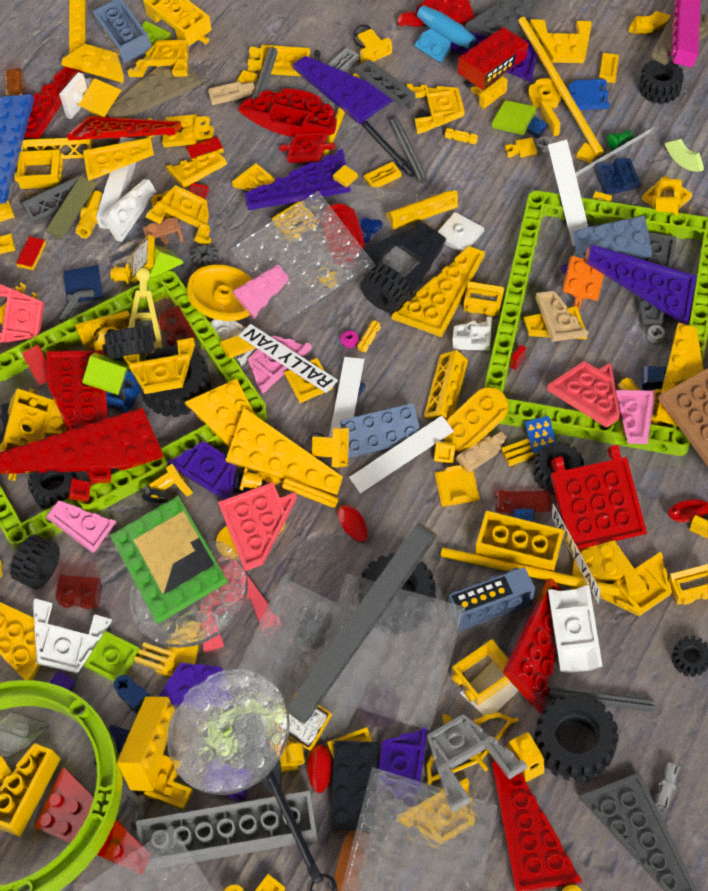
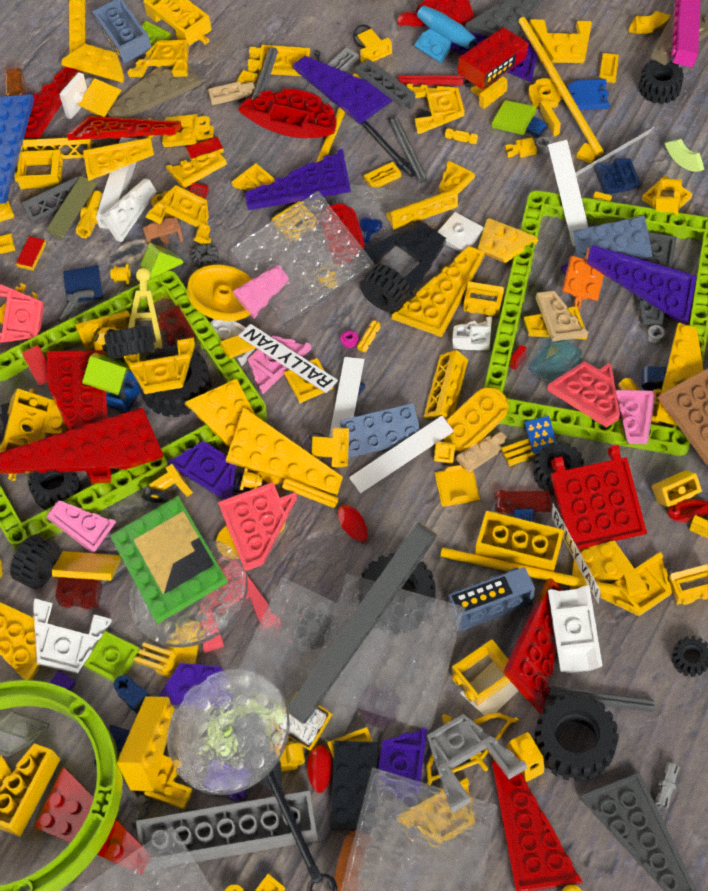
(79, 490): red tile -> none
(86, 565): none -> yellow tile
(142, 257): tile -> none
(307, 147): red plate -> none
(345, 176): yellow tile -> none
(455, 178): none -> yellow wing
(457, 80): none -> red axle
(503, 241): none -> yellow wing
(556, 360): none -> clear light blue slope
(616, 140): green pin -> none
(676, 488): none -> yellow brick

